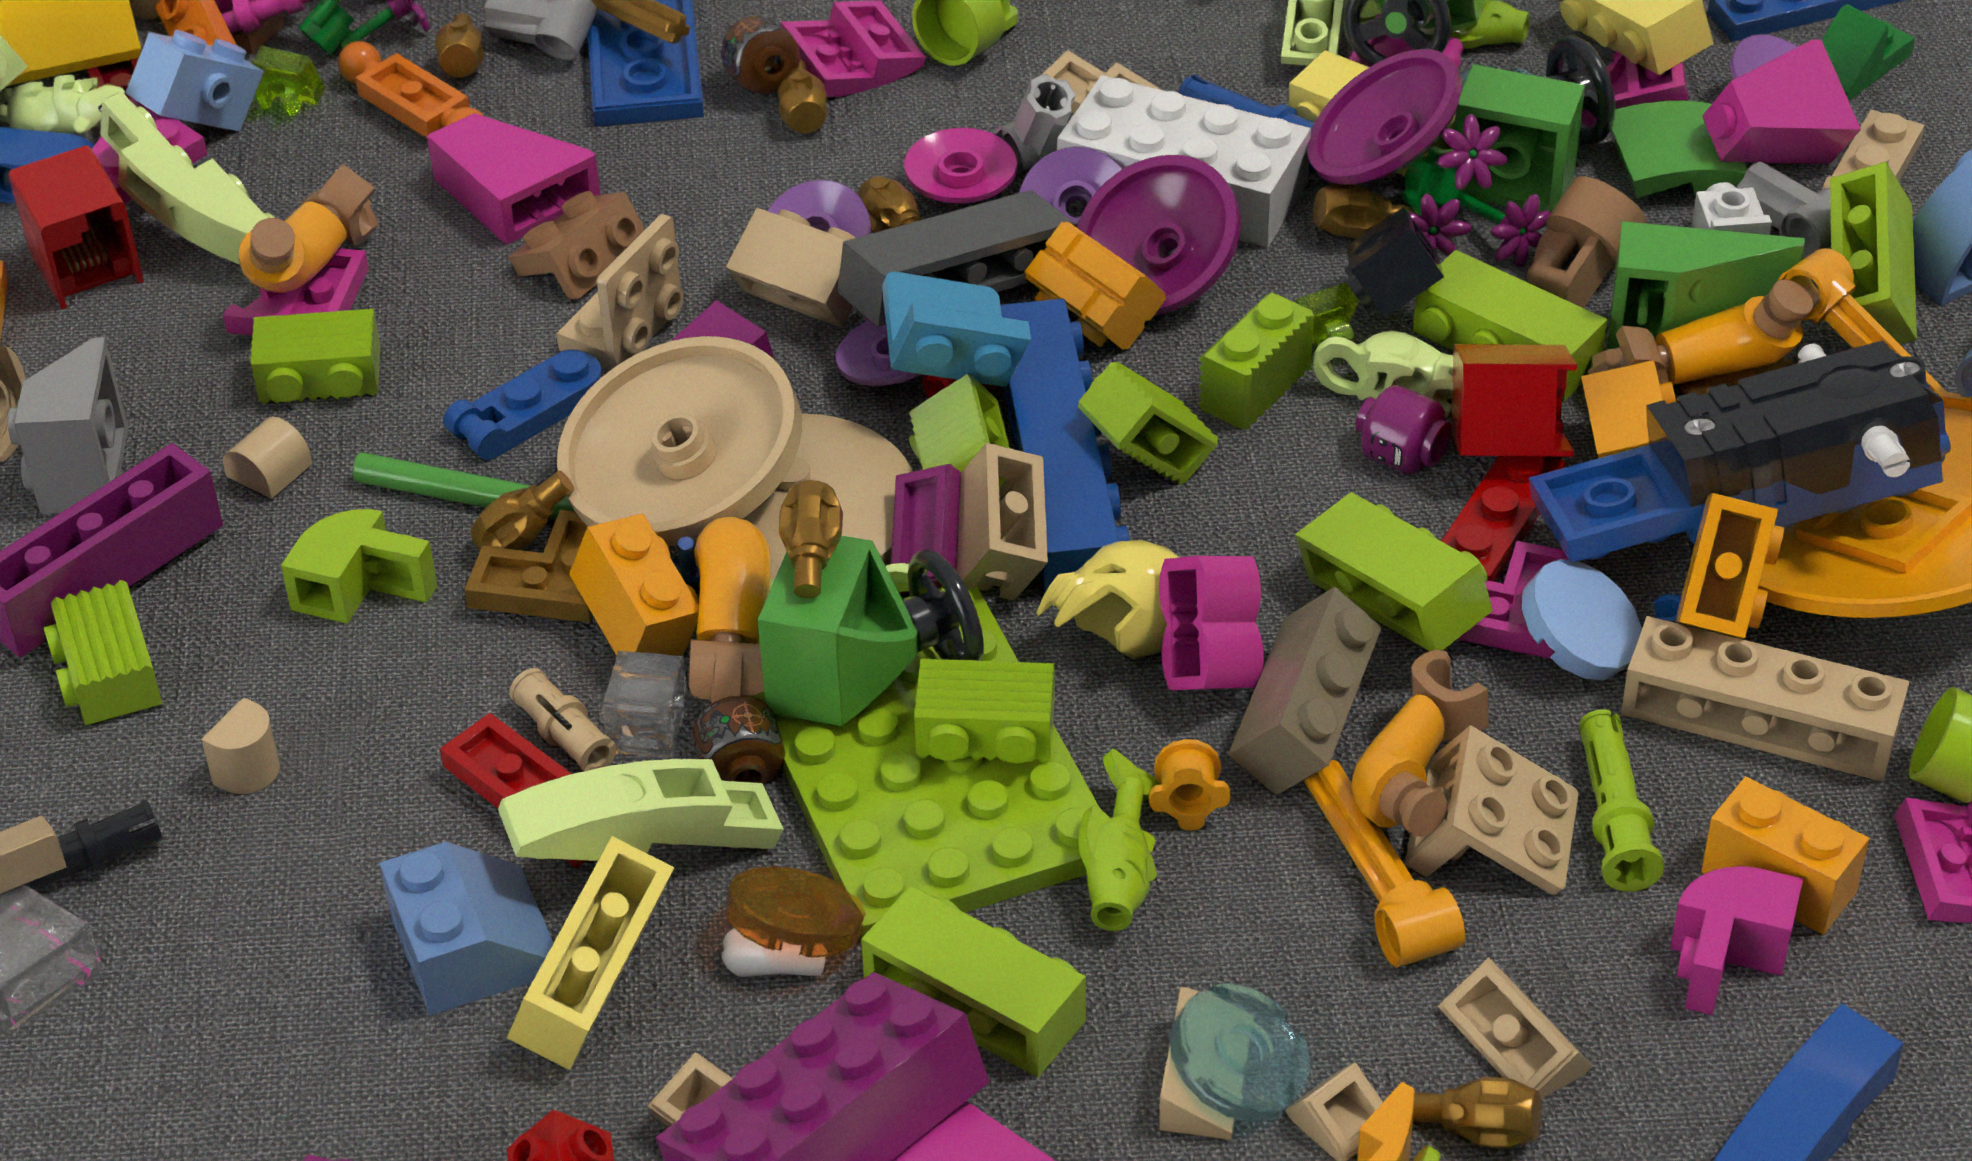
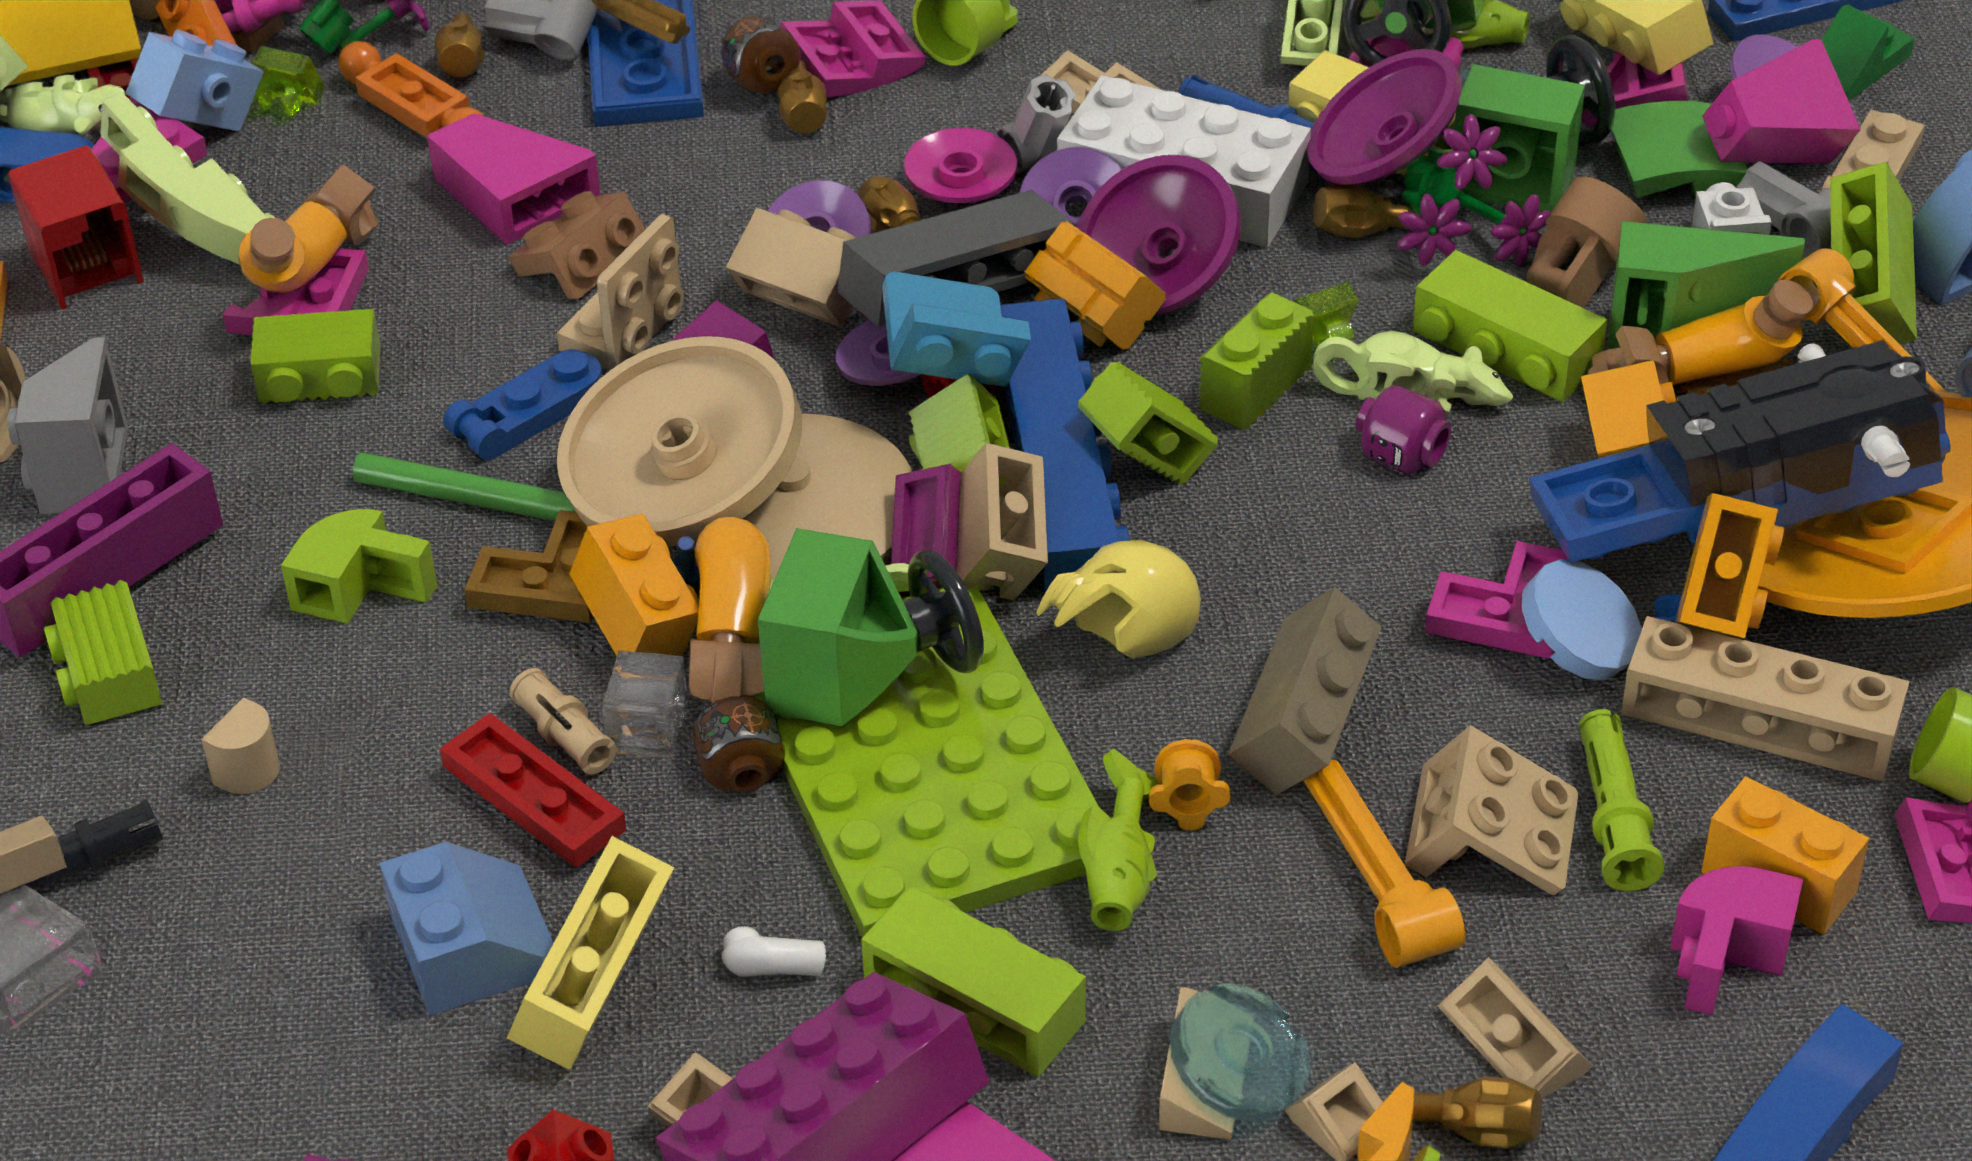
(268, 457): tan brick -> none
(519, 514): pearl gold piece -> none
(640, 806): yellowish green slope -> none
(794, 908): clear orange tile -> none
(810, 532): pearl gold piece -> none
(984, 710): lime brick -> none
(1211, 622): dark pink brick -> none
(1391, 772): piece -> none
(1392, 263): black brick -> none
(1395, 572): lime brick -> none
(1499, 511): red plate -> none
(1510, 399): red piece -> none

